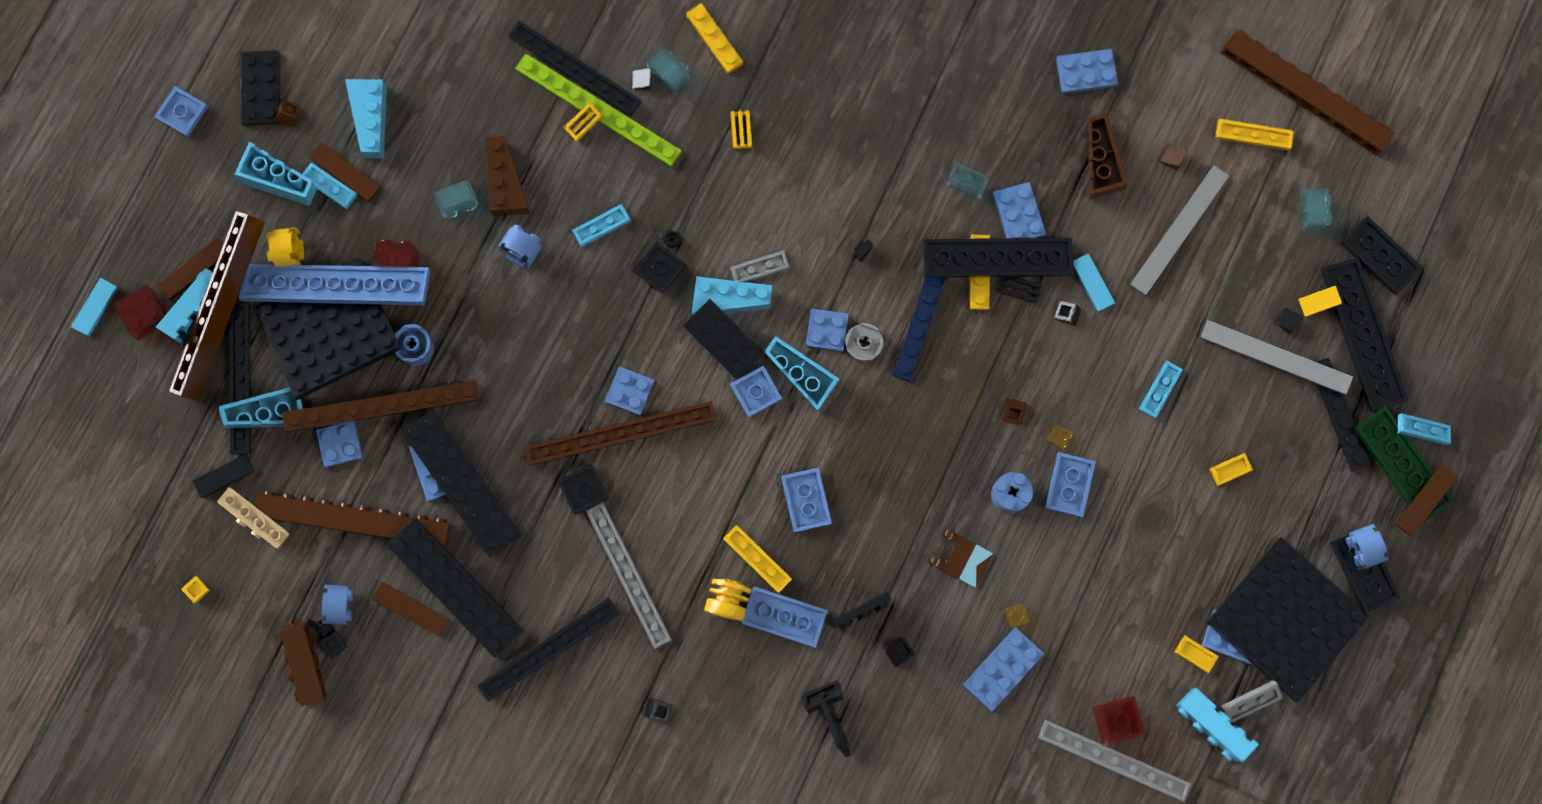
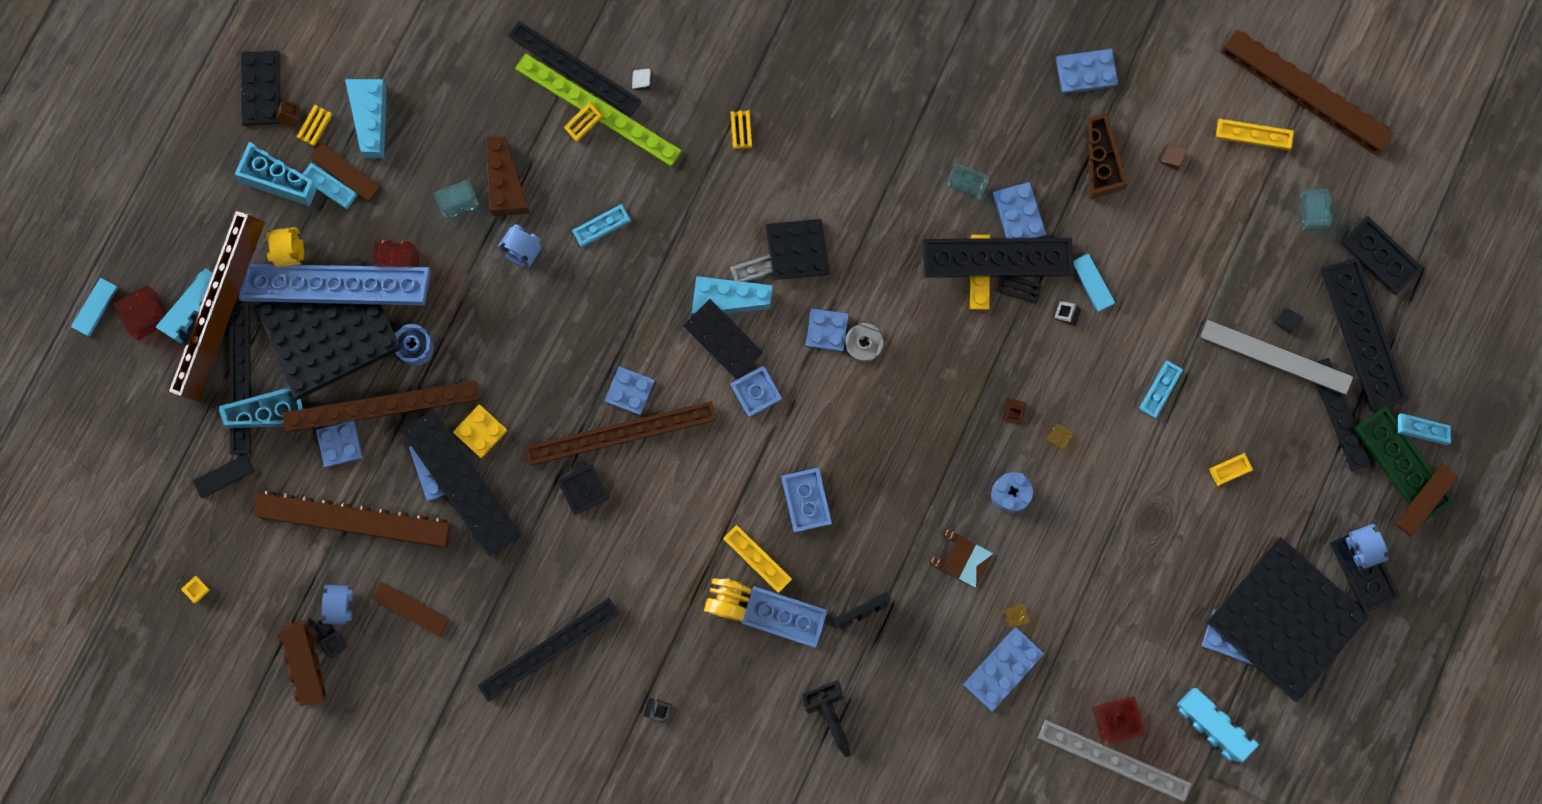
(181, 111): medium blue plate -> none
(187, 273): reddish brown tile -> none
(250, 516): tan bracket -> none
(305, 127): none -> yellow tile
(455, 587): black plate -> none
(480, 431): none -> yellow plate
(628, 575): light grey tile -> none
(659, 267): black plate -> none
(669, 70): clear light blue brick -> none
(671, 234): black plate -> none
(714, 38): yellow plate -> none
(797, 249): none -> black plate
(804, 373): medium azure wedge -> none
(863, 249): black plate -> none
(900, 652): black slope -> none
(918, 328): dark blue plate -> none
(1070, 484): medium blue plate -> none
(1179, 230): light grey tile -> none
(1196, 654): yellow tile -> none
(1252, 701): light grey tile -> none
(1320, 301): yellow tile -> none

